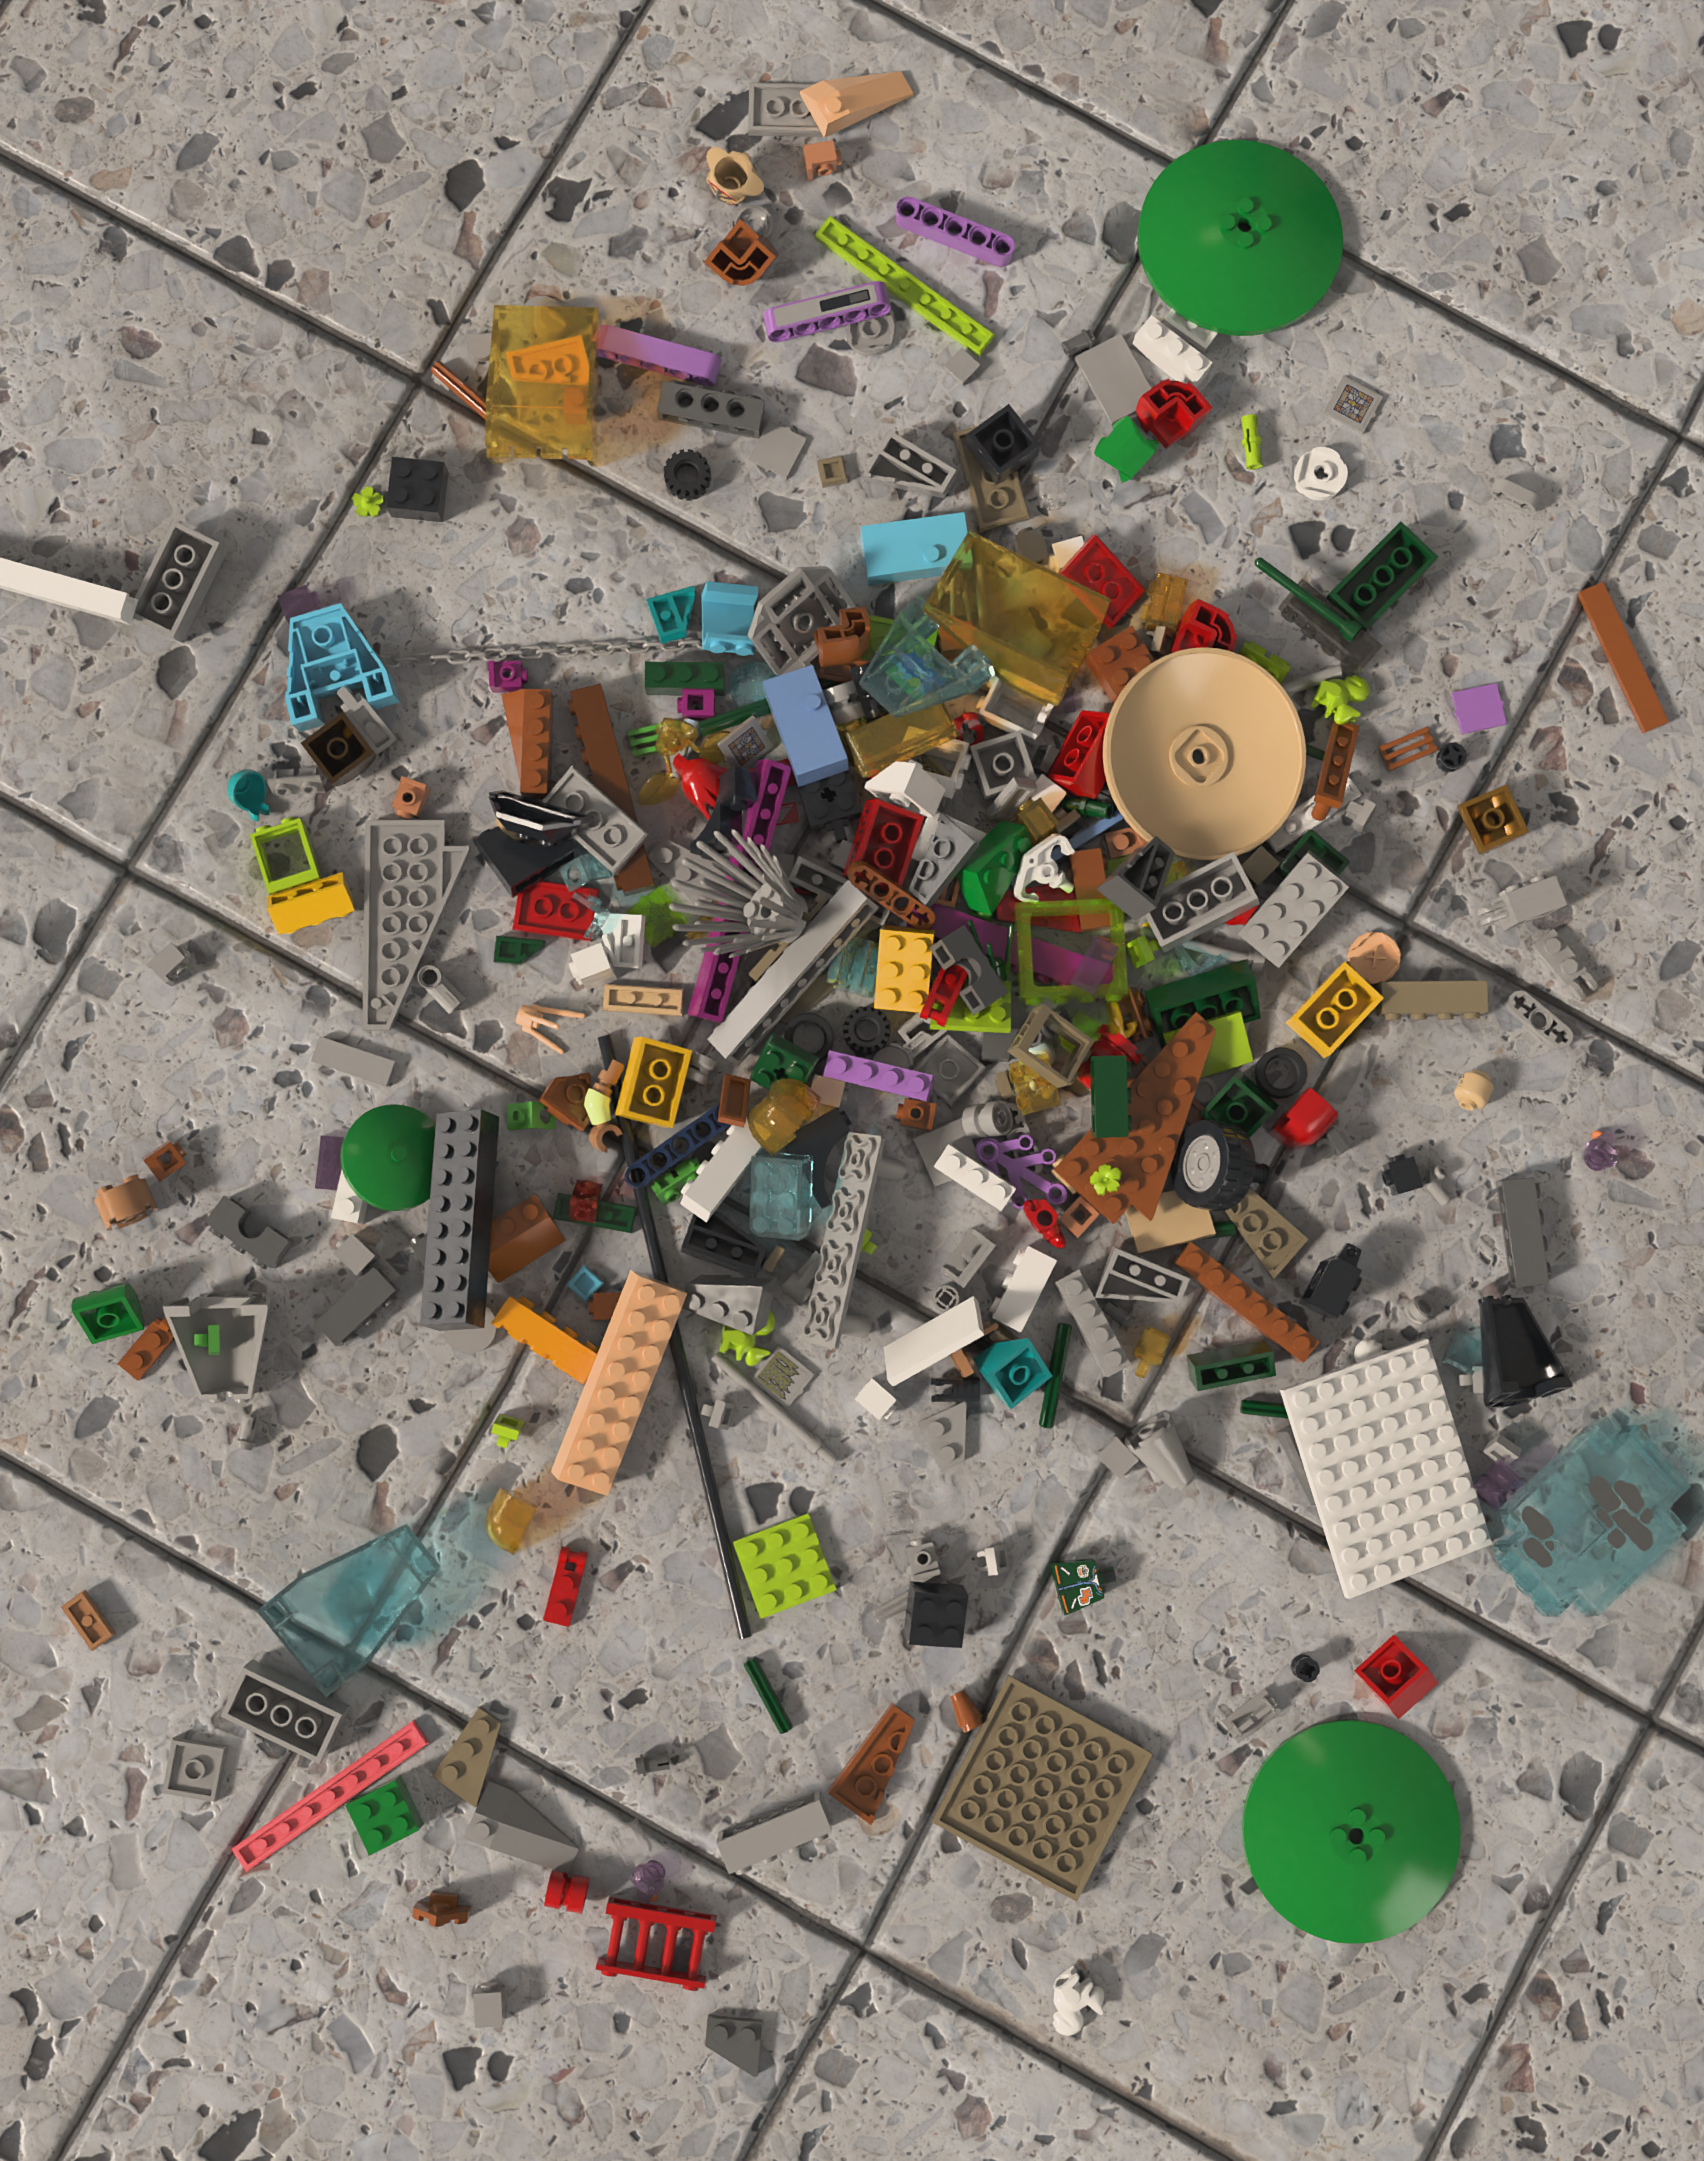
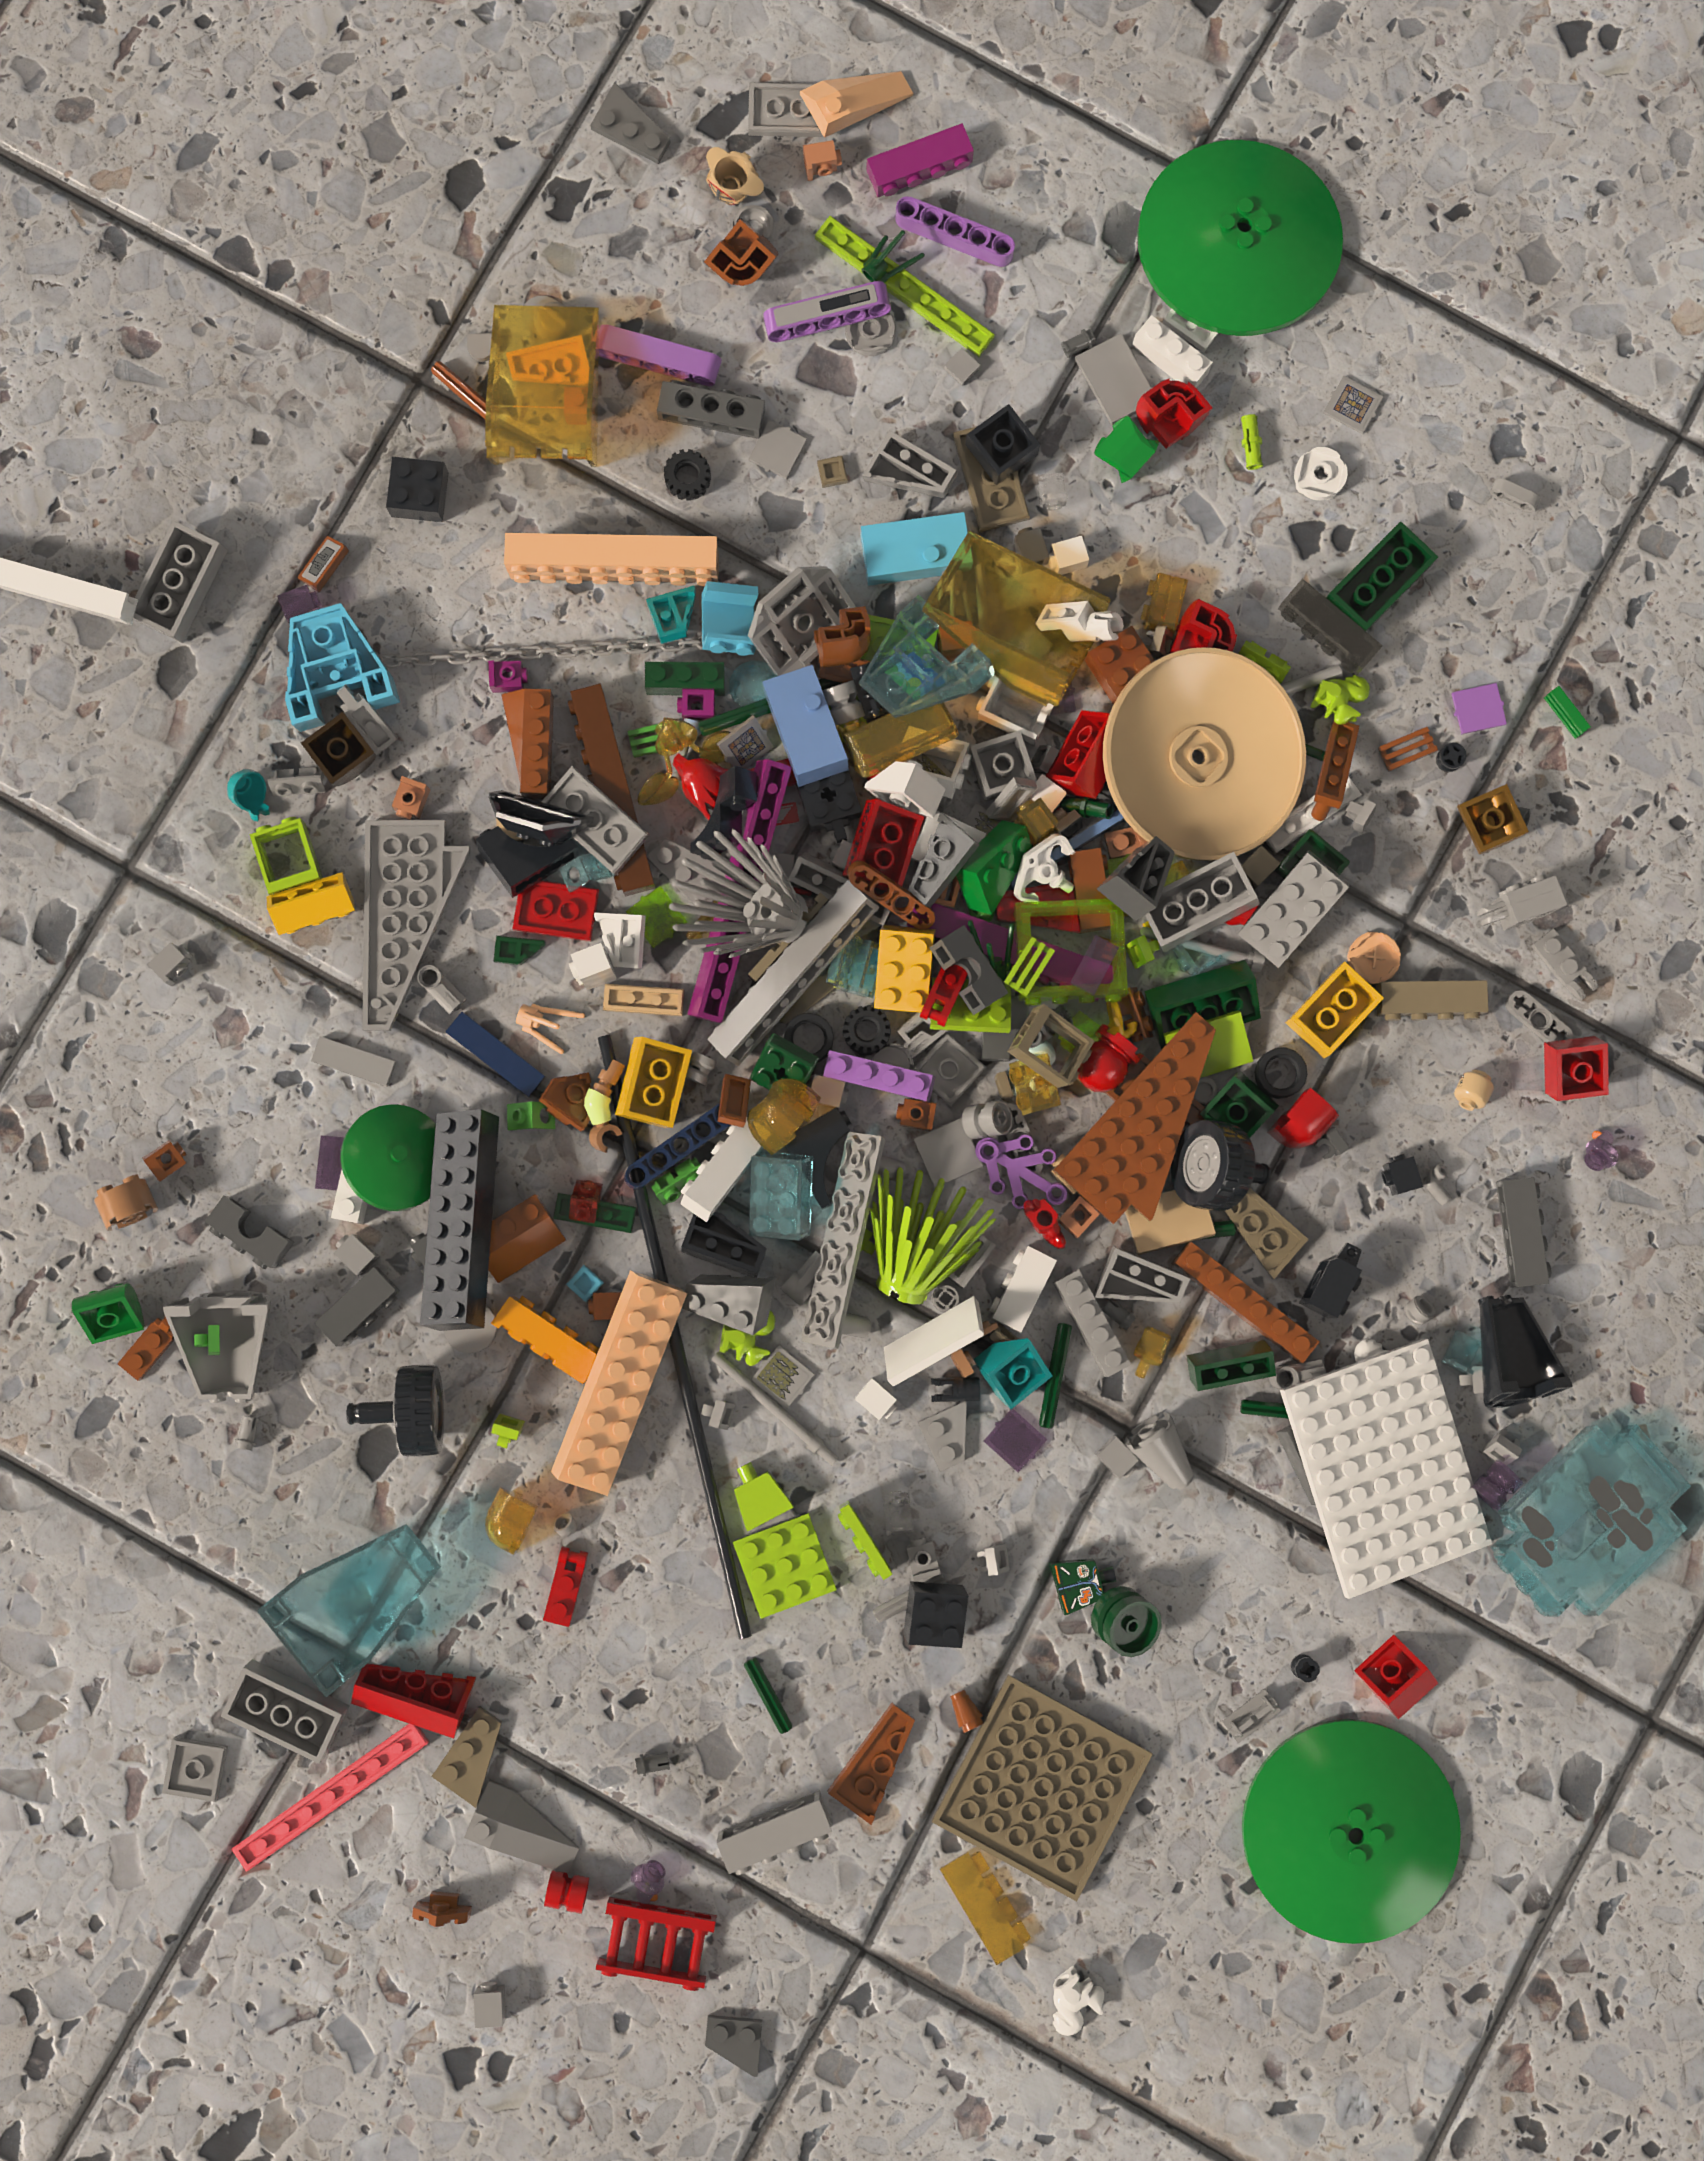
(88, 1620): medium nougat plate -> none
(323, 563): none -> slope
(367, 502): lime plant -> none
(384, 1815): green brick -> none
(414, 1697): none -> red wedge
(415, 1411): none -> black wheel
(495, 1054): none -> dark blue tile
(562, 1530): none -> light grey hinge
(594, 904): clear light blue bracket -> none
(611, 558): none -> light nougat brick
(630, 126): none -> dark grey wing
(759, 1497): none -> lime torso
(774, 1259): dark tan tile -> none
(863, 1541): none -> lime plate
(876, 267): none -> dark green plant
(913, 1265): none -> lime plant
(920, 160): none -> magenta brick
(972, 722): red piece -> none
(975, 1176): white brick -> none
(979, 1902): none -> clear yellow windscreen
(1015, 1440): none -> clear purple piece
(1040, 947): none -> lime tile
(1080, 621): none -> plate
(1103, 572): red tile -> none
(1106, 1179): lime plant -> none
(1110, 1096): dark green brick -> none
(1126, 1621): none -> dark green wheel
(1298, 1373): none -> light grey piece
(1347, 627): dark green piece -> none
(1567, 712): none -> green tile
(1576, 1068): none -> red brick
(1622, 657): dark orange tile -> none

